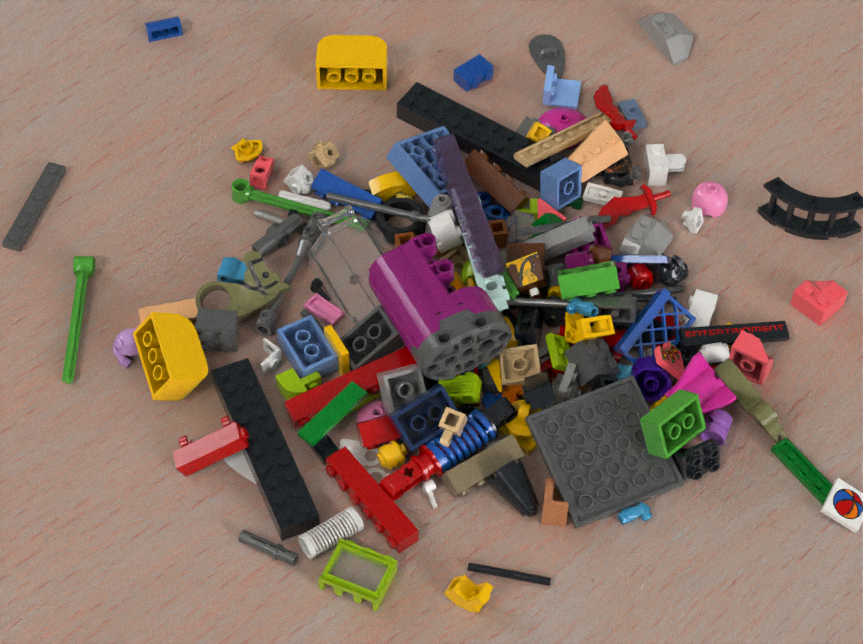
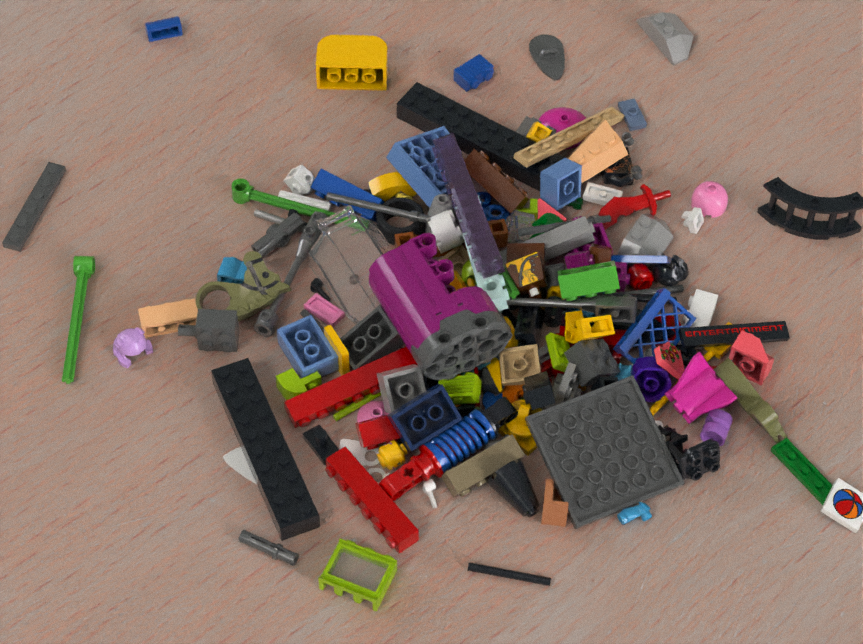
(170, 355): yellow brick -> none
(211, 448): brick -> none
(247, 150): yellow animal -> none
(261, 172): coral leg -> none
(271, 361): white bracket -> none
(323, 154): tan brick -> none
(332, 414): green tile -> none
(353, 520): white piece -> none
(452, 424): tan brick -> none
(468, 594): yellow brick -> none
(560, 91): light blue bracket -> none
(583, 308): dark azure arm -> none
(603, 102): red sword -> none
(659, 164): white brick -> none
(672, 423): bright green brick -> none
(715, 352): white brick -> none
(818, 299): coral slope -> none

